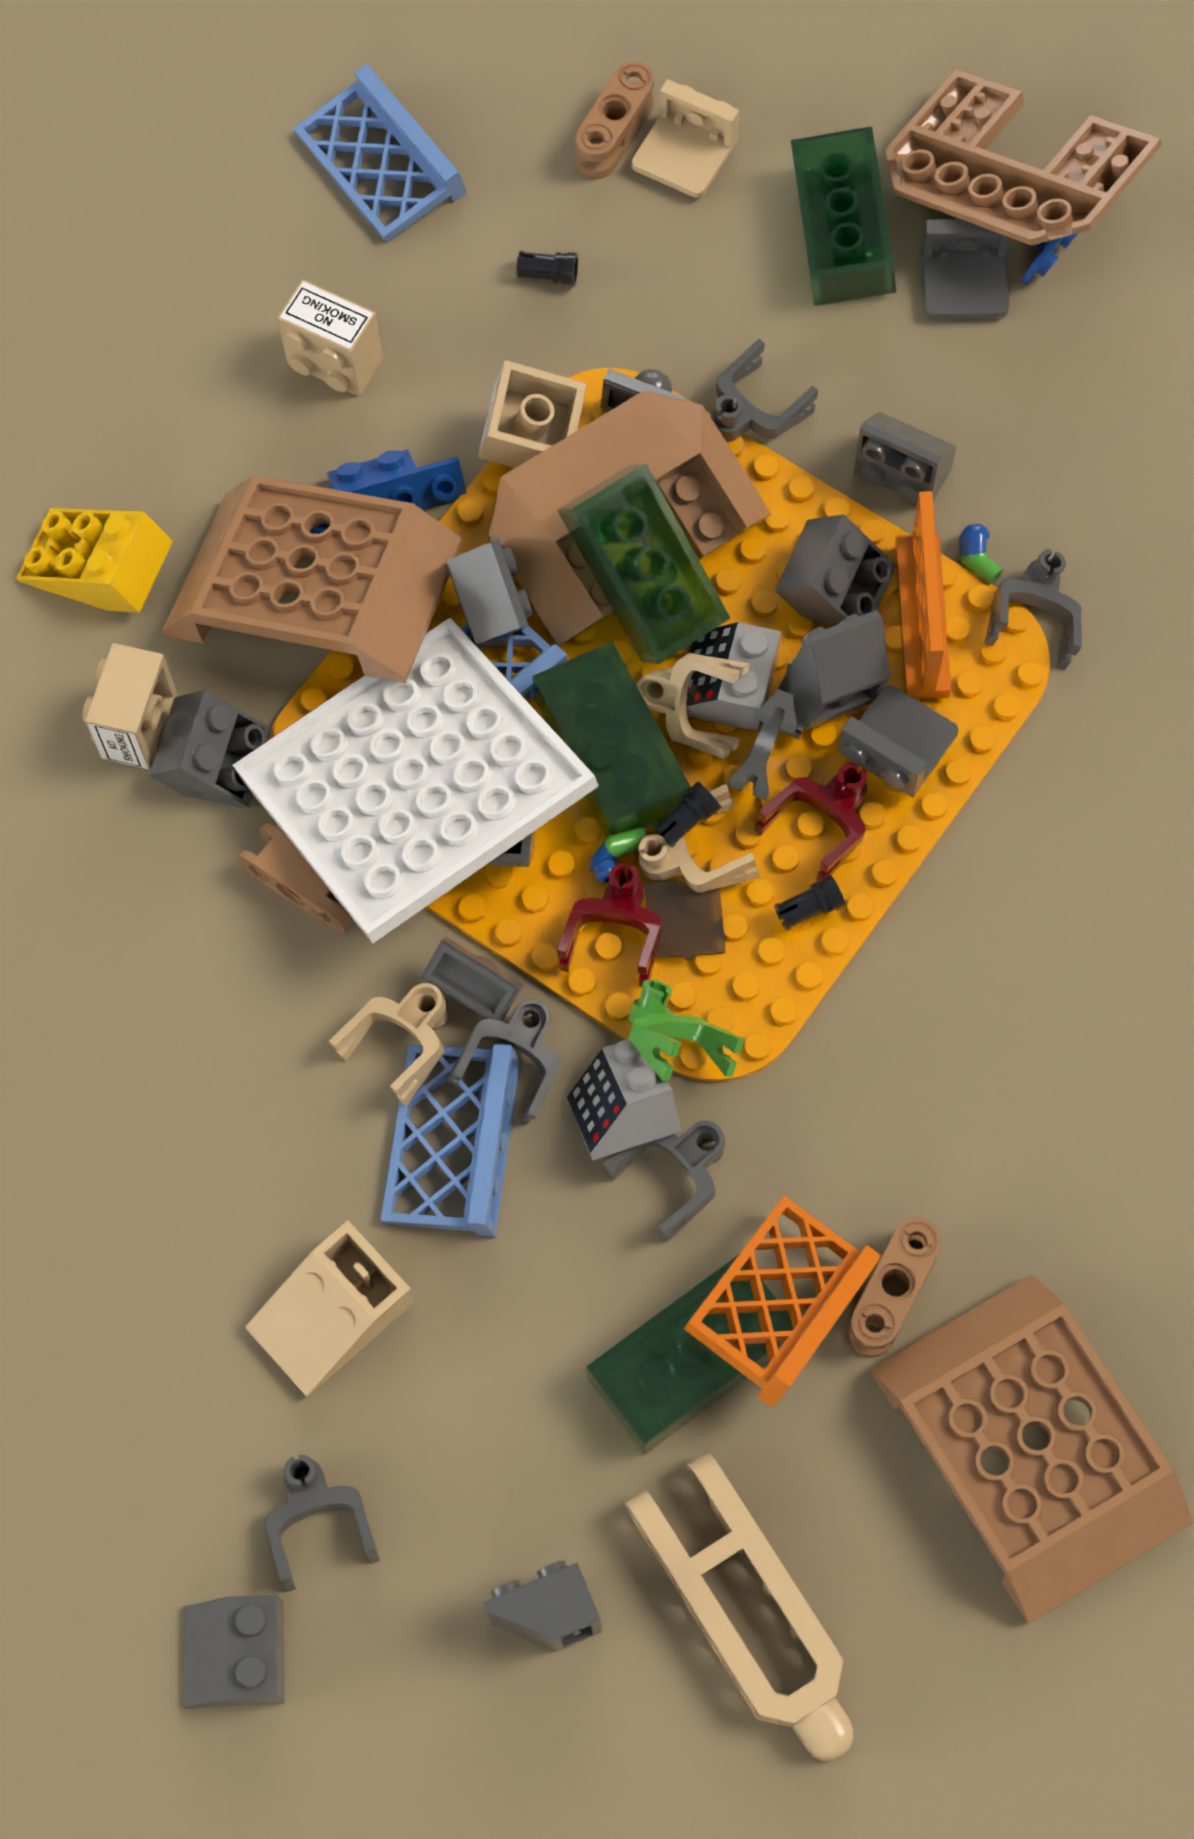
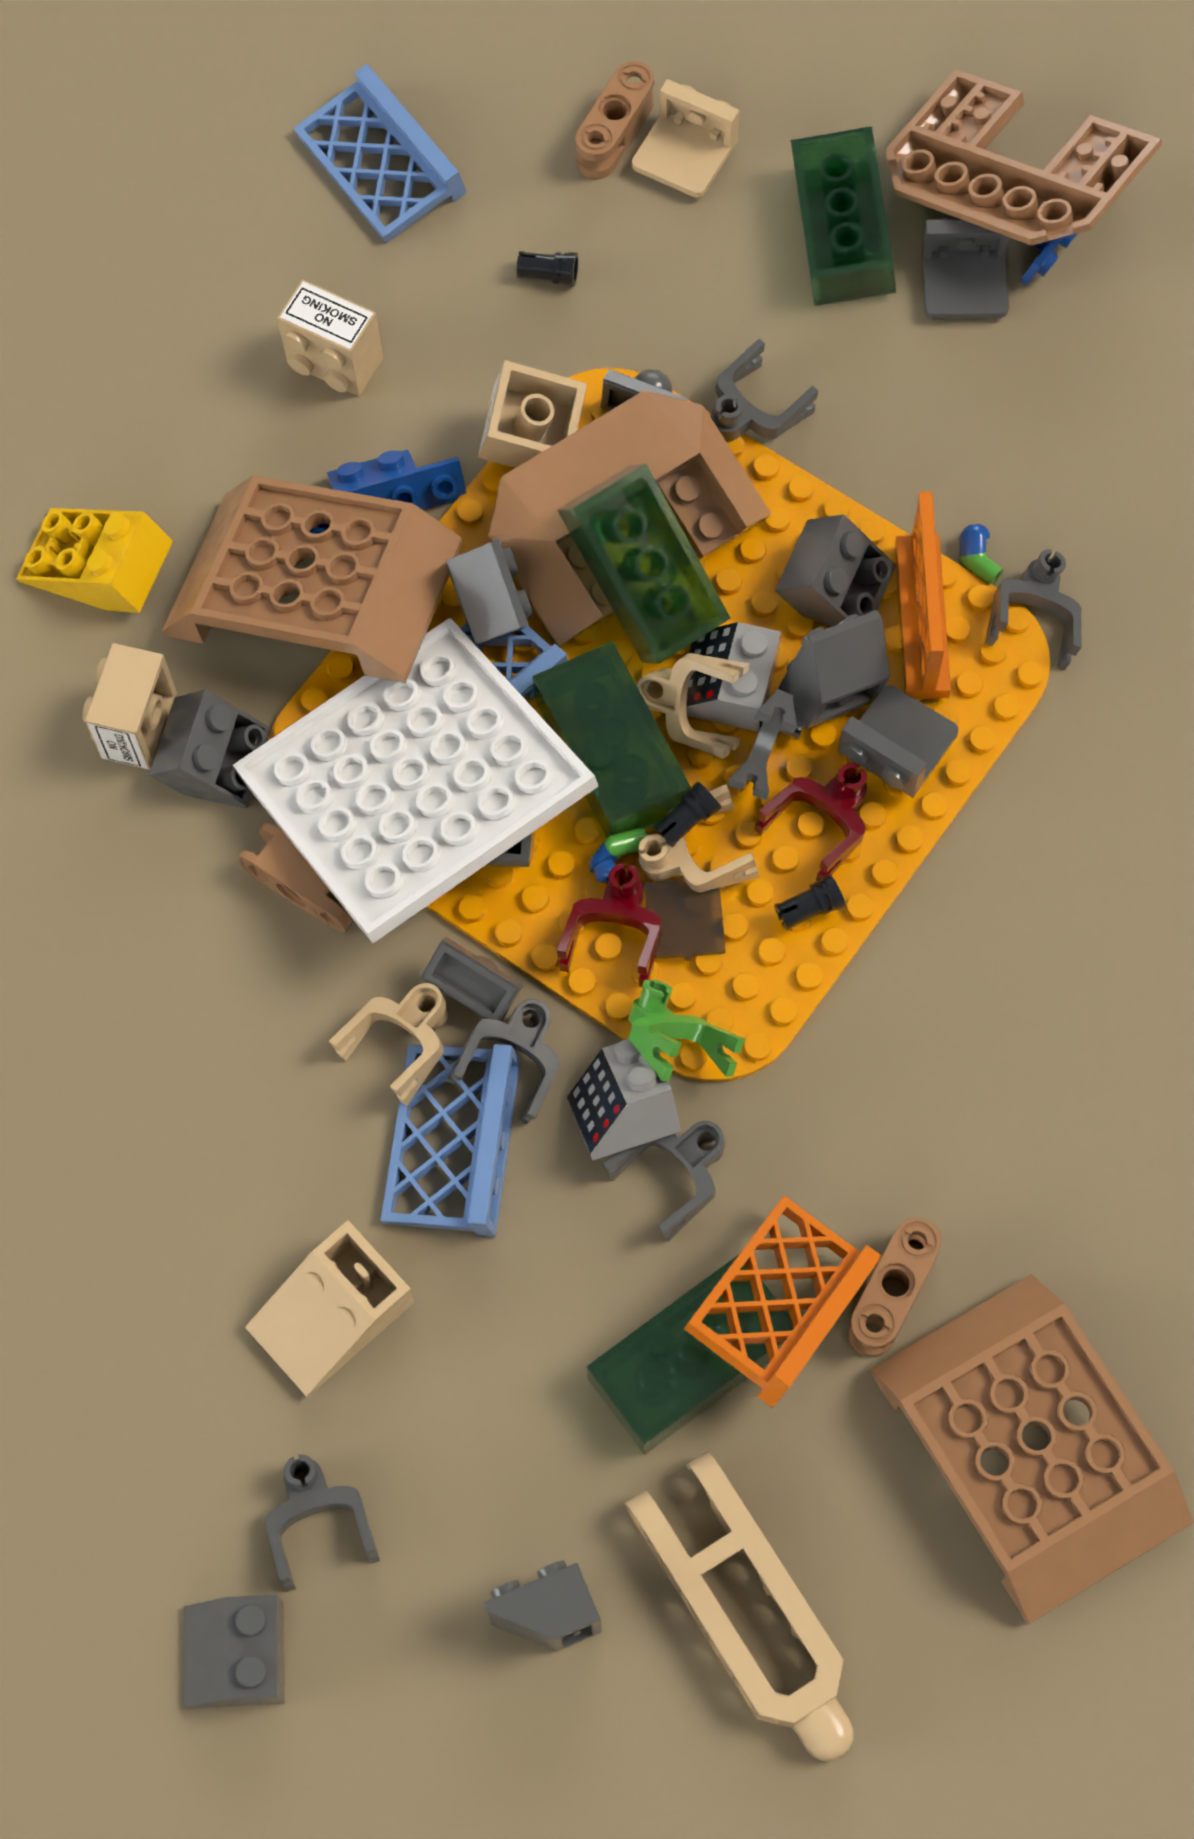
(902, 457): dark grey slope -> none

